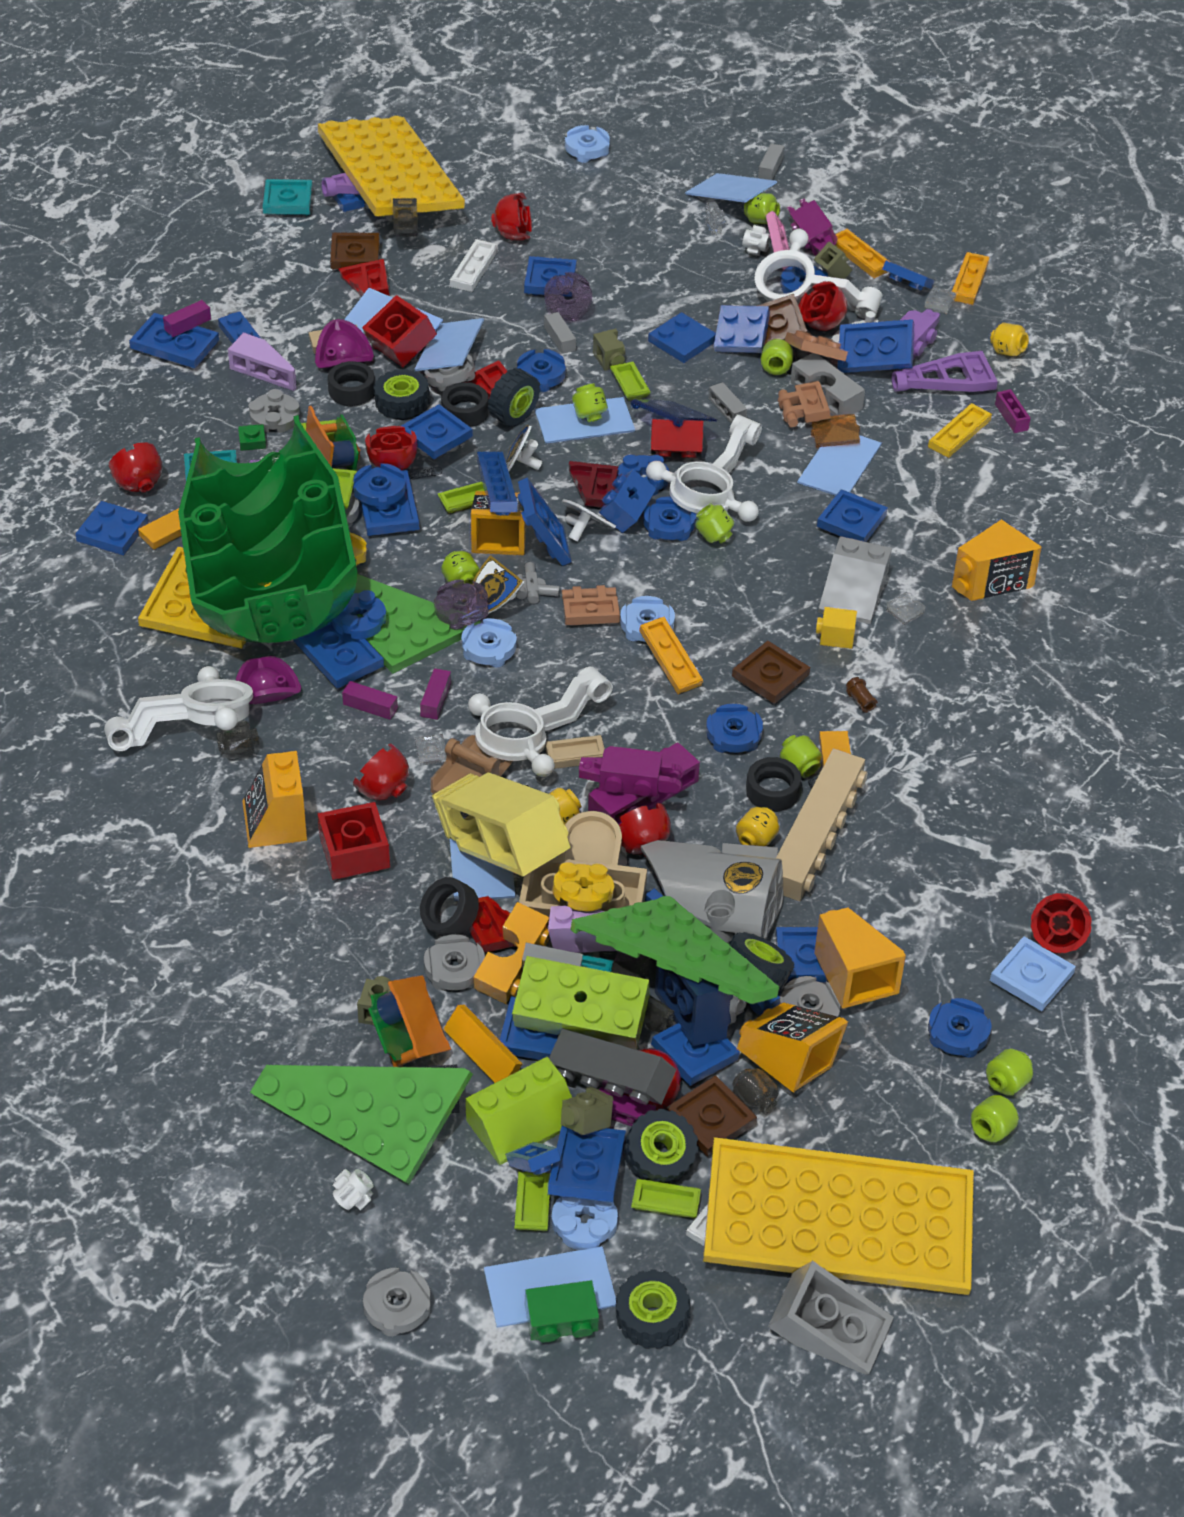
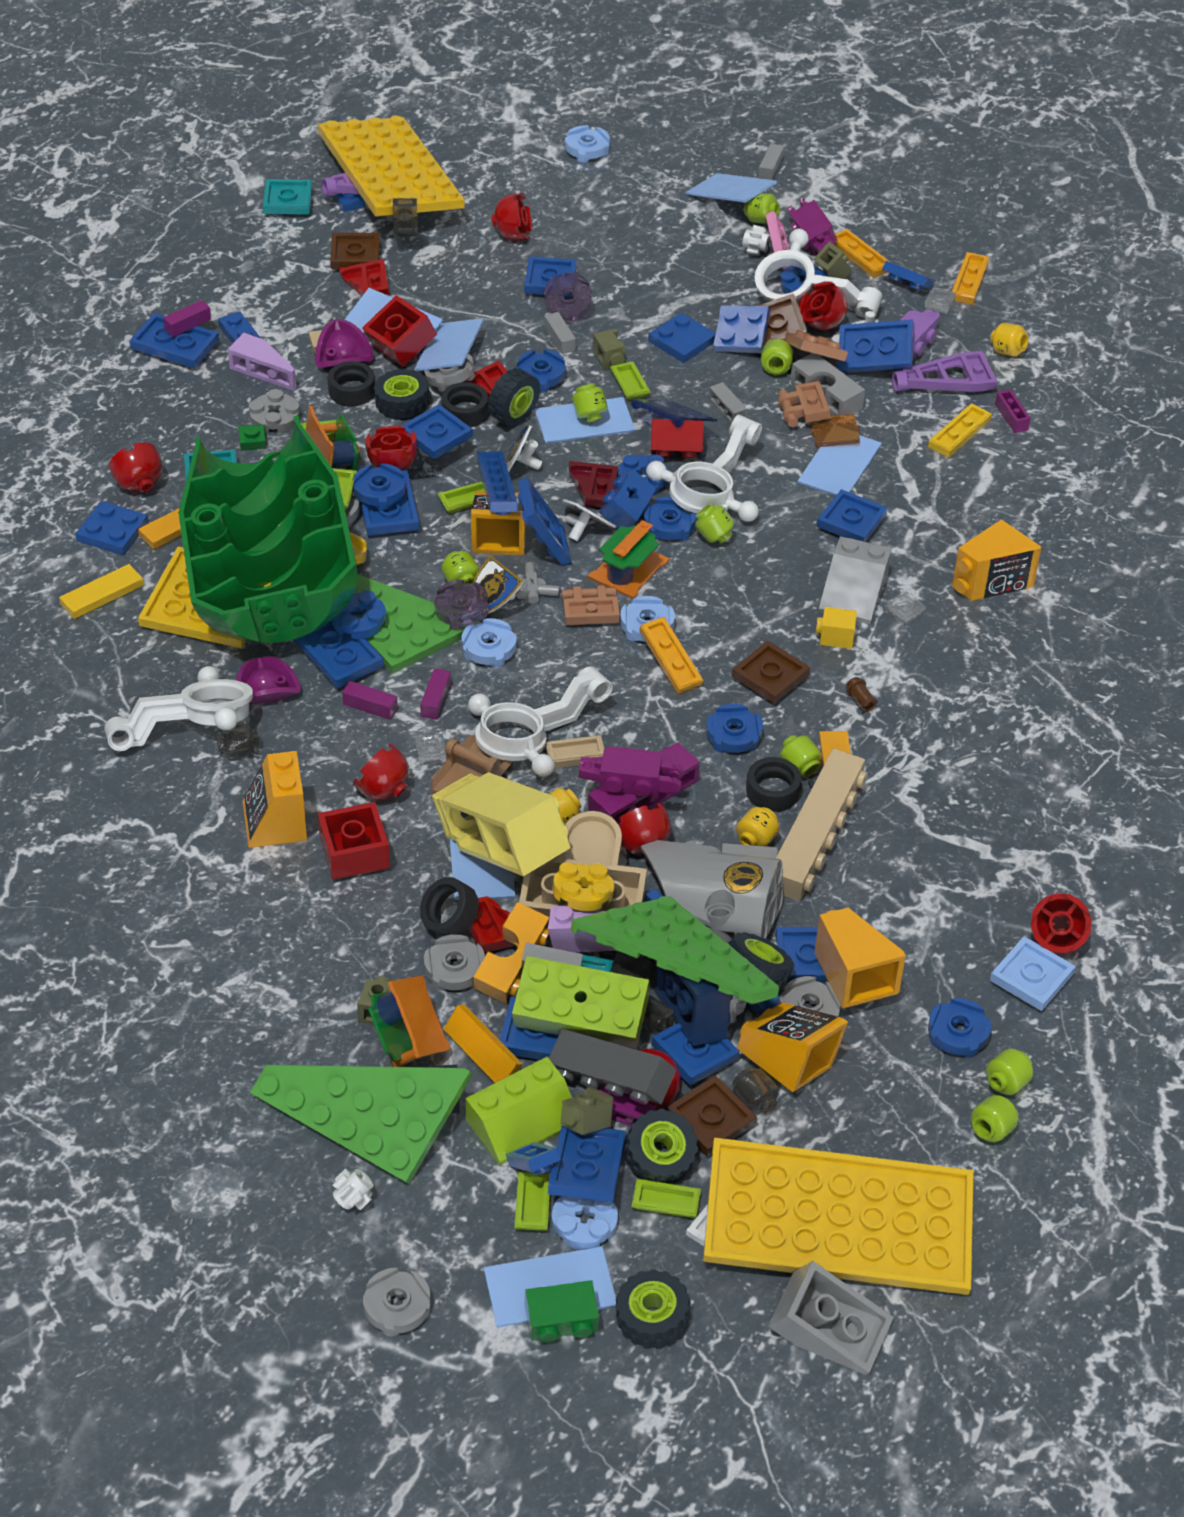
(101, 591): none -> yellow tile
(474, 265): white tile -> none
(629, 559): none -> piece

